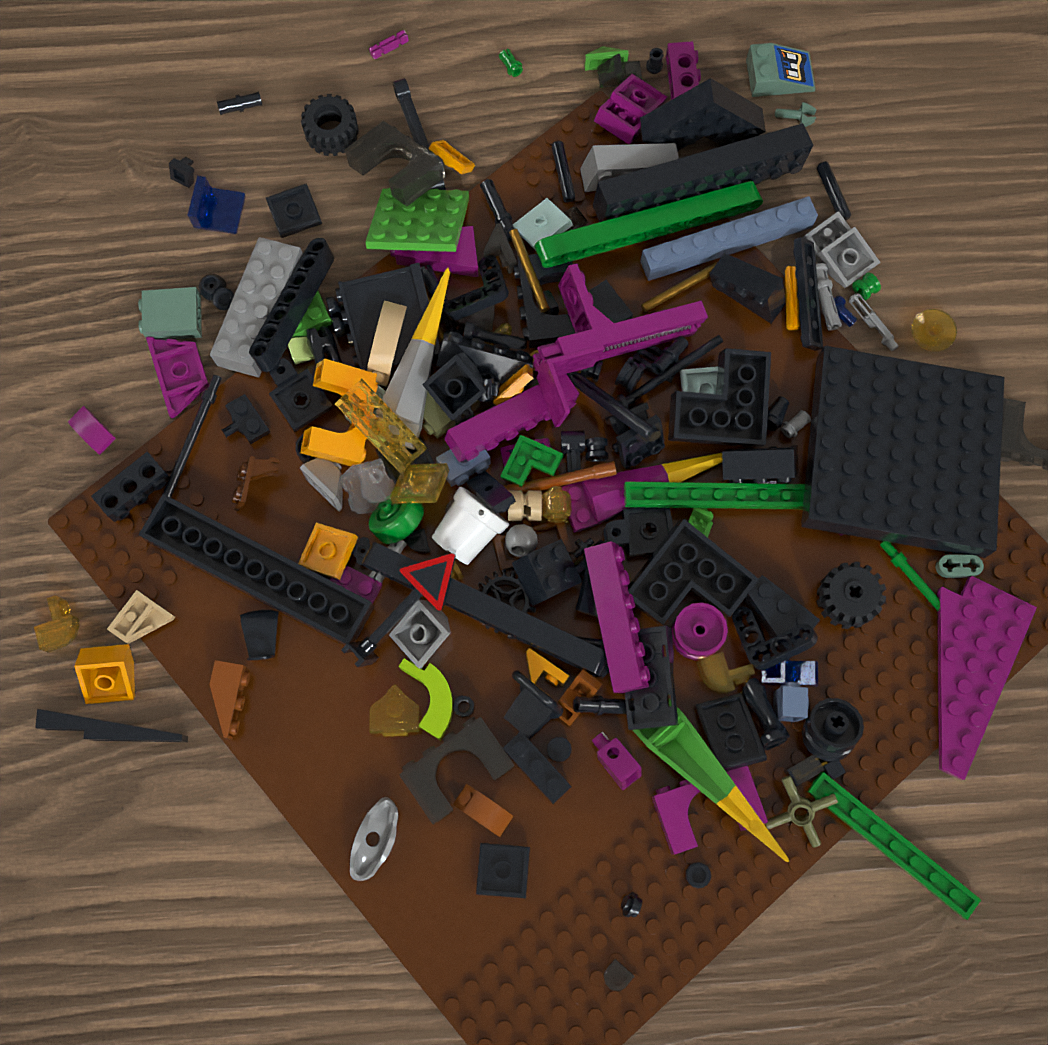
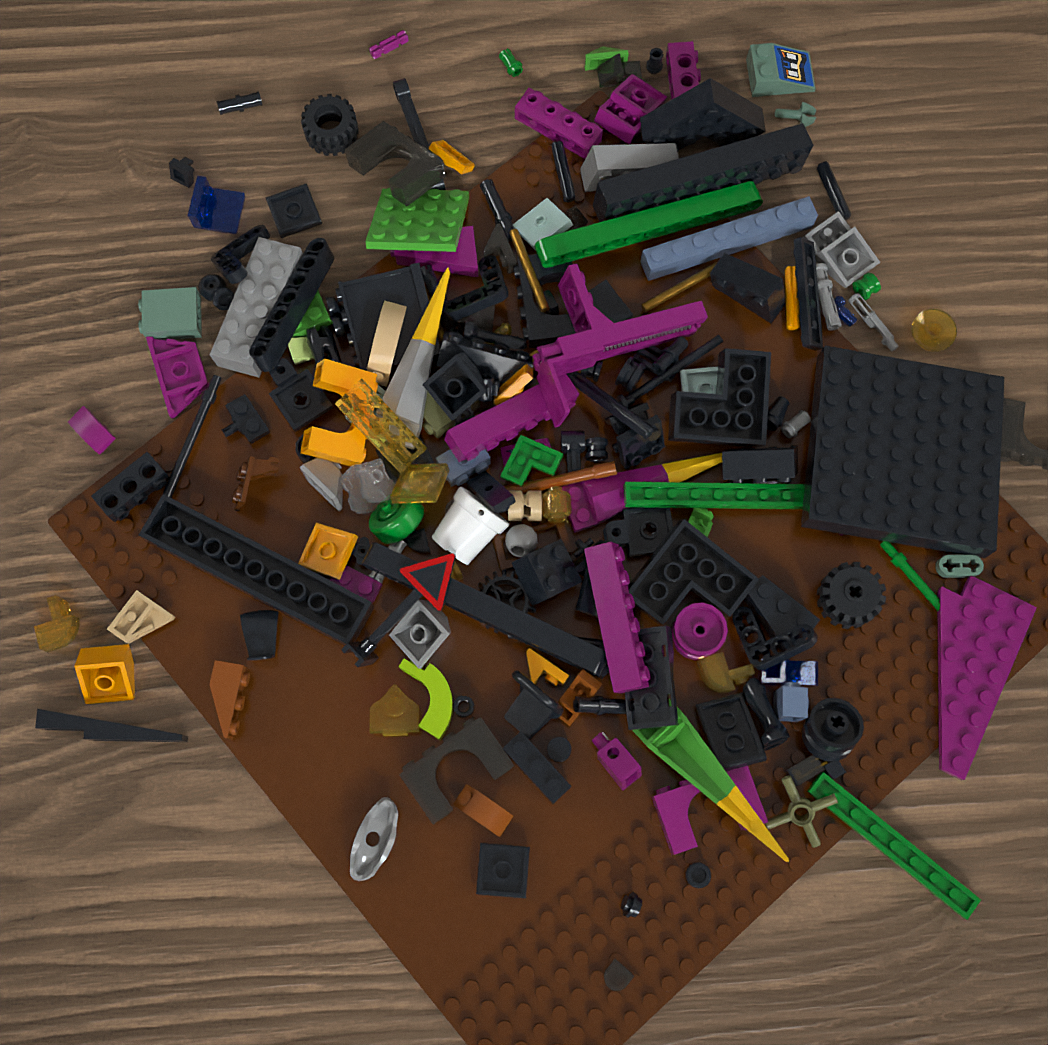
(227, 258): none -> black beam
(557, 122): none -> magenta brick

